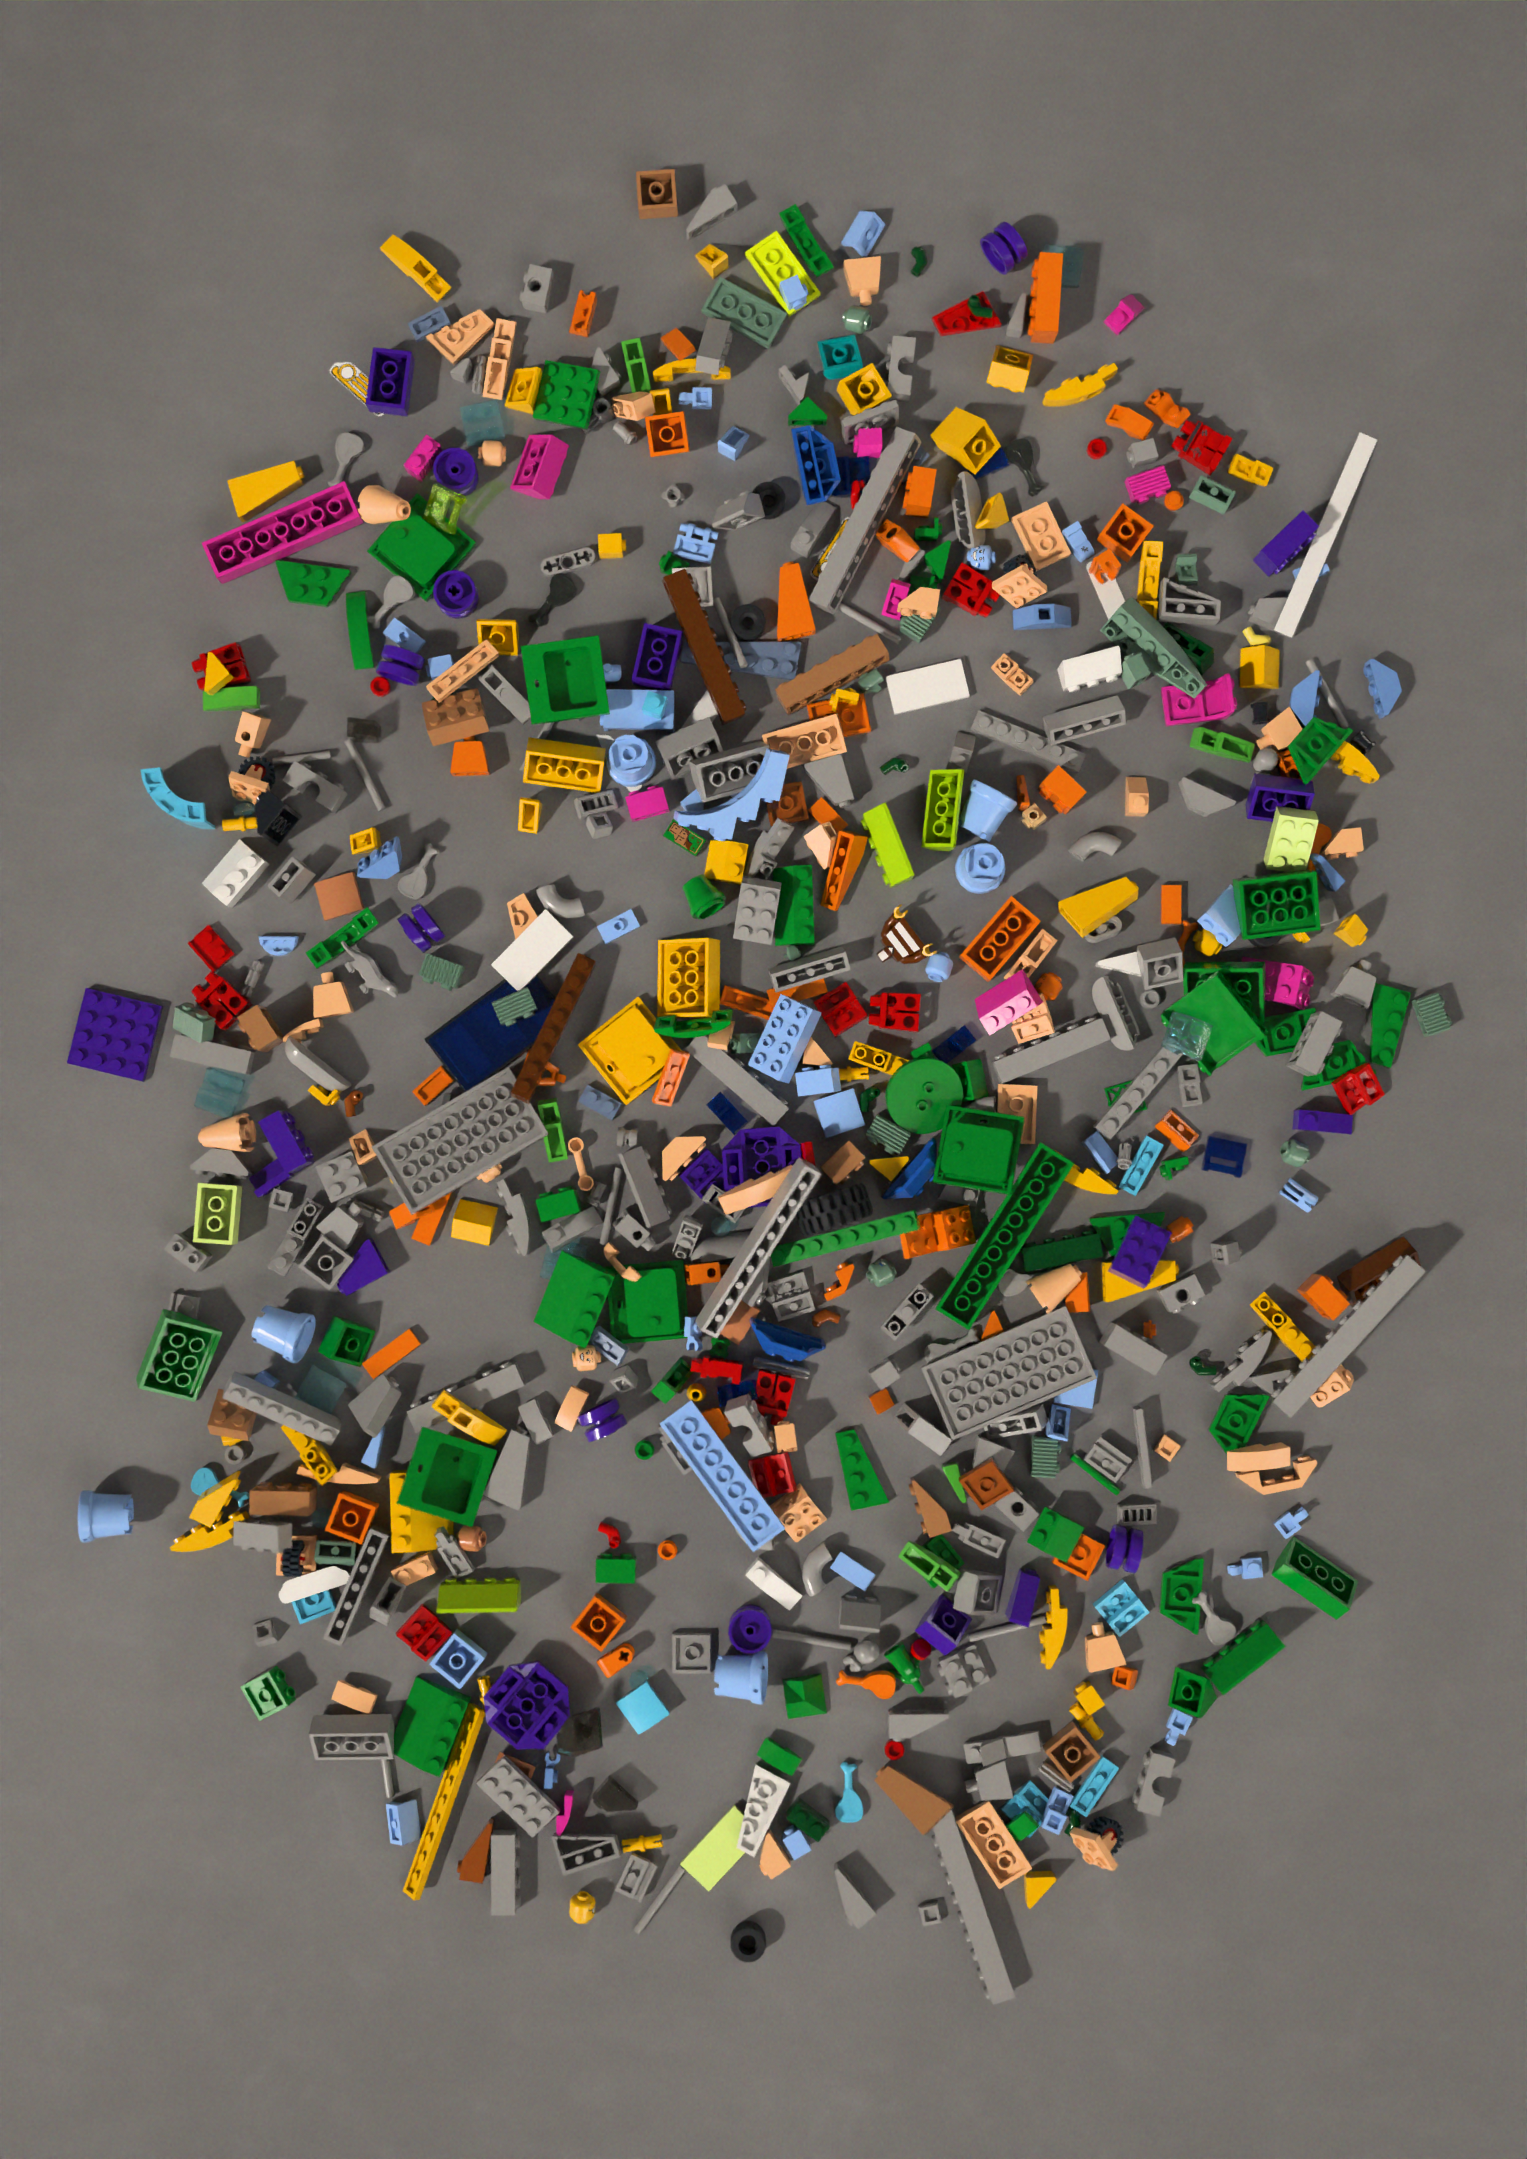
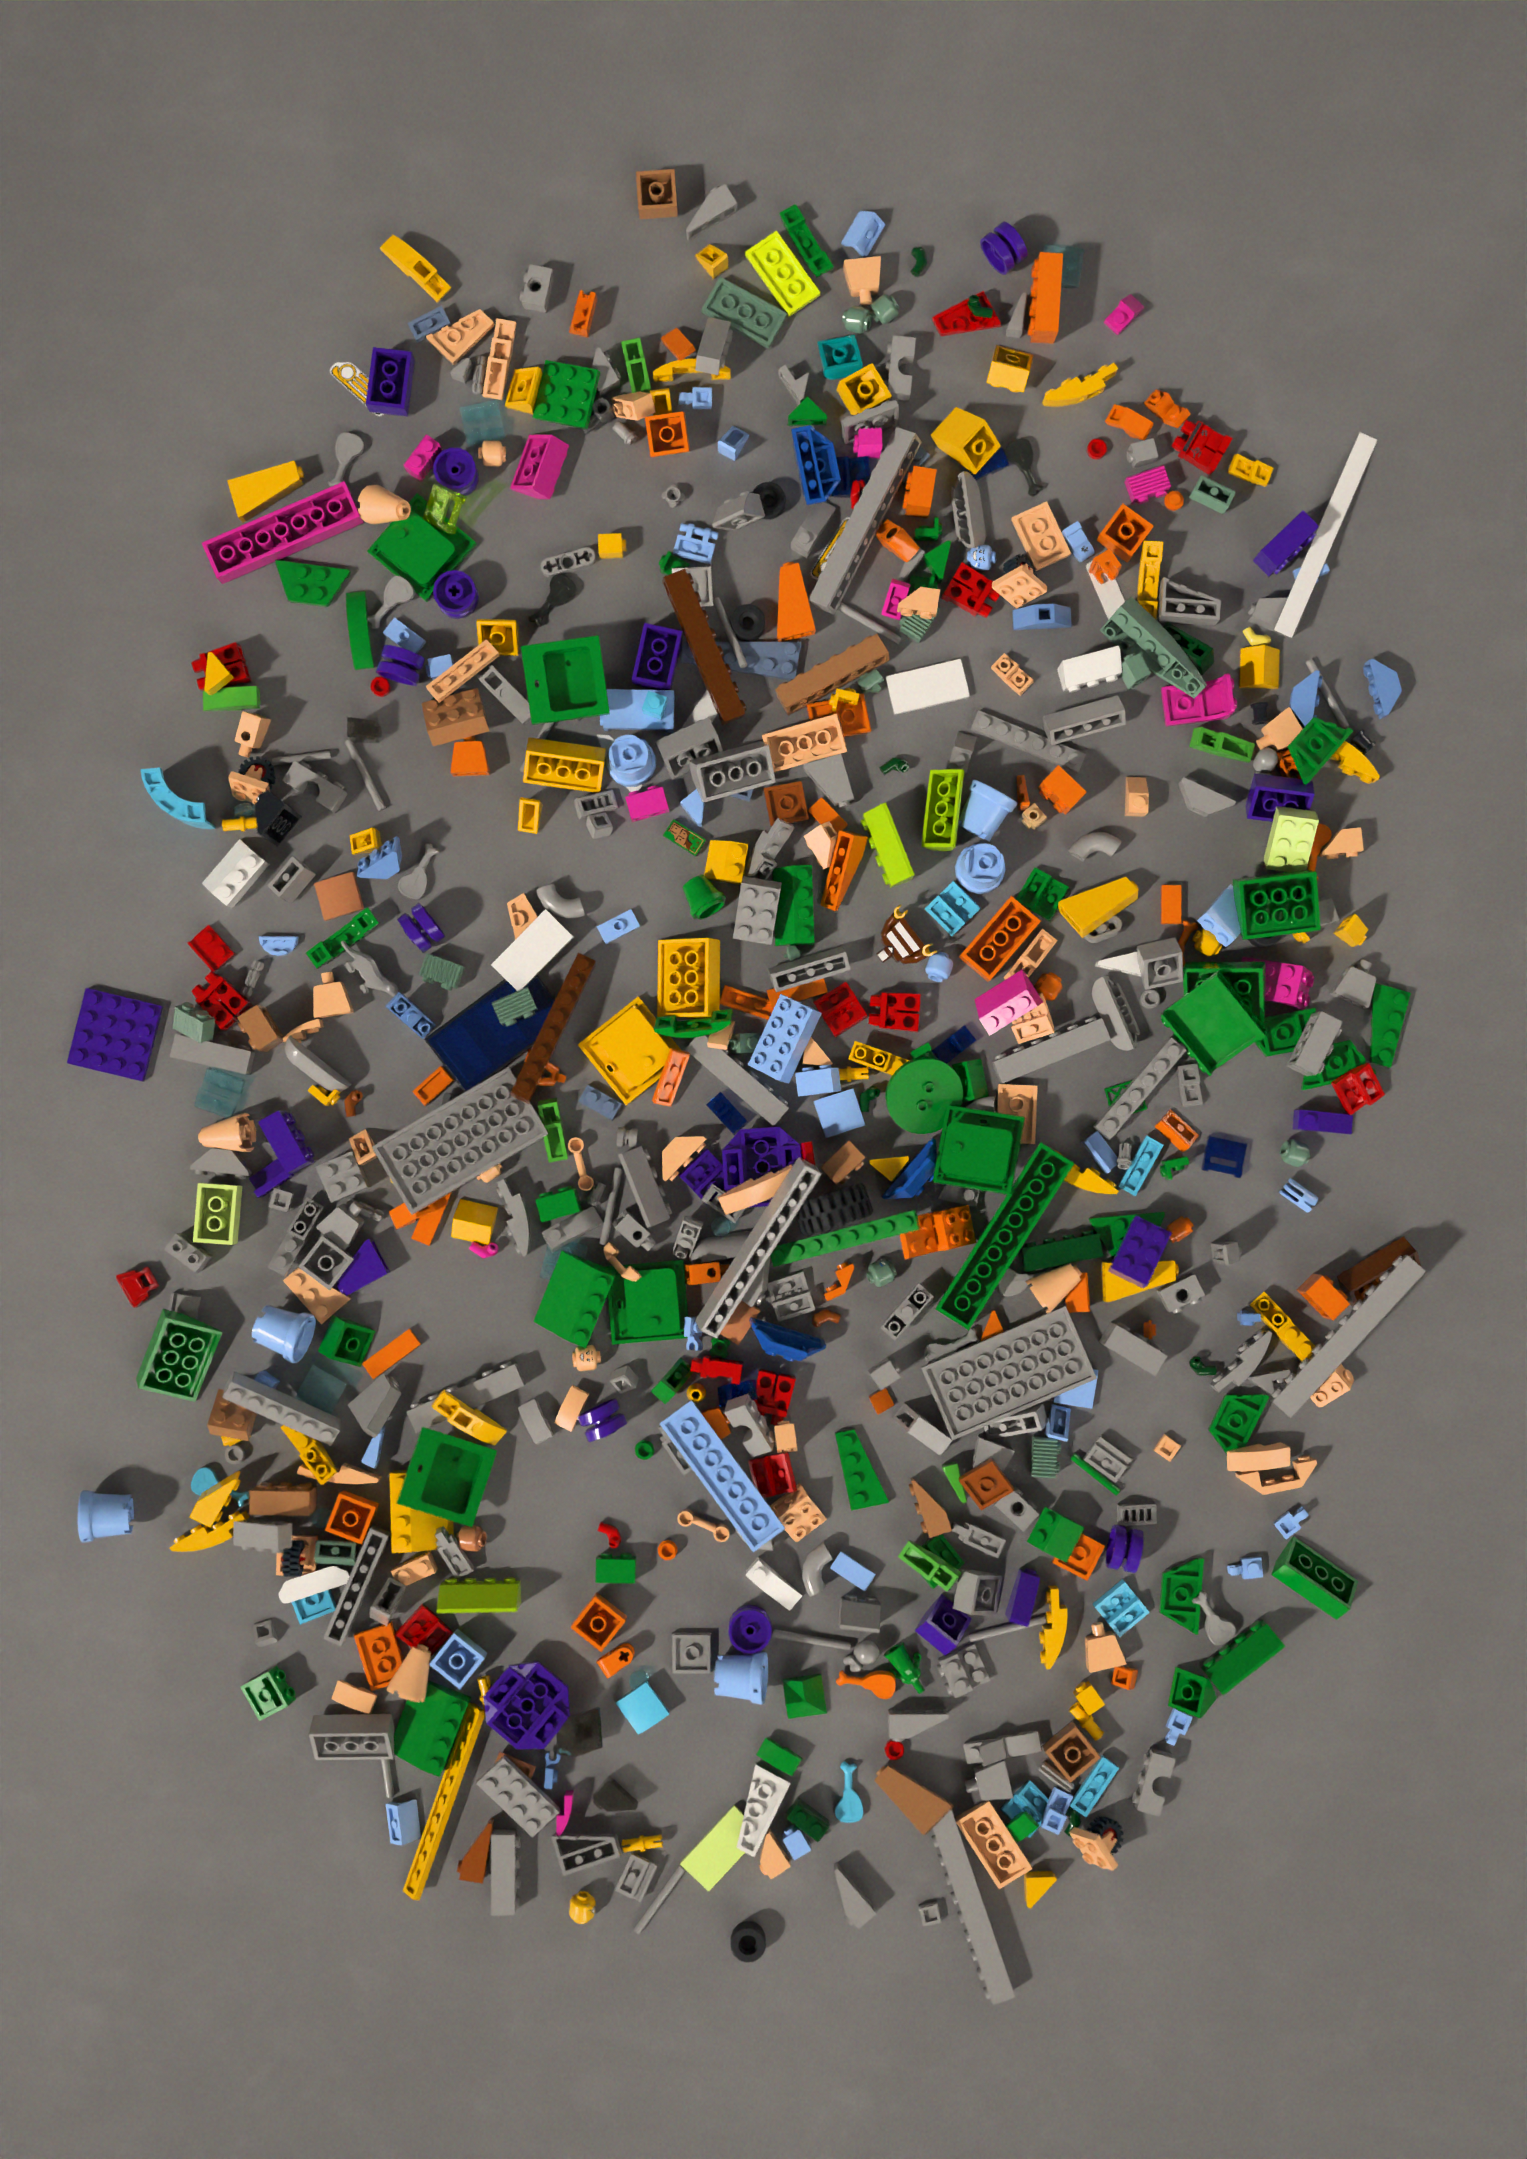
(134, 1286): none -> red piece
(315, 1296): none -> light nougat wing
(379, 1654): none -> orange tile
(410, 1014): none -> medium blue slope
(412, 1675): none -> light nougat cone
(484, 1251): none -> dark pink arm
(509, 1474): light grey slope -> none
(608, 1345): sand blue plate -> none
(612, 673): light blue piece -> none
(687, 1517): none -> light nougat bar
(722, 818): light blue arch -> none
(781, 1368): light grey axle -> none
(793, 292): light blue brick -> none
(884, 309): none -> sand green head
(887, 1134): sand green brick -> none
(921, 1649): red tile -> none
(952, 908): none -> medium azure slope
(993, 513): yellow slope -> none
(1042, 894): none -> green slope
(1142, 1447): light grey tile -> none
(1186, 569): sand green bracket -> none
(1186, 1035): clear light blue slope -> none
(1248, 1318): none -> medium blue plate
(1330, 877): medium blue slope -> none
(1431, 1014): sand green brick -> none

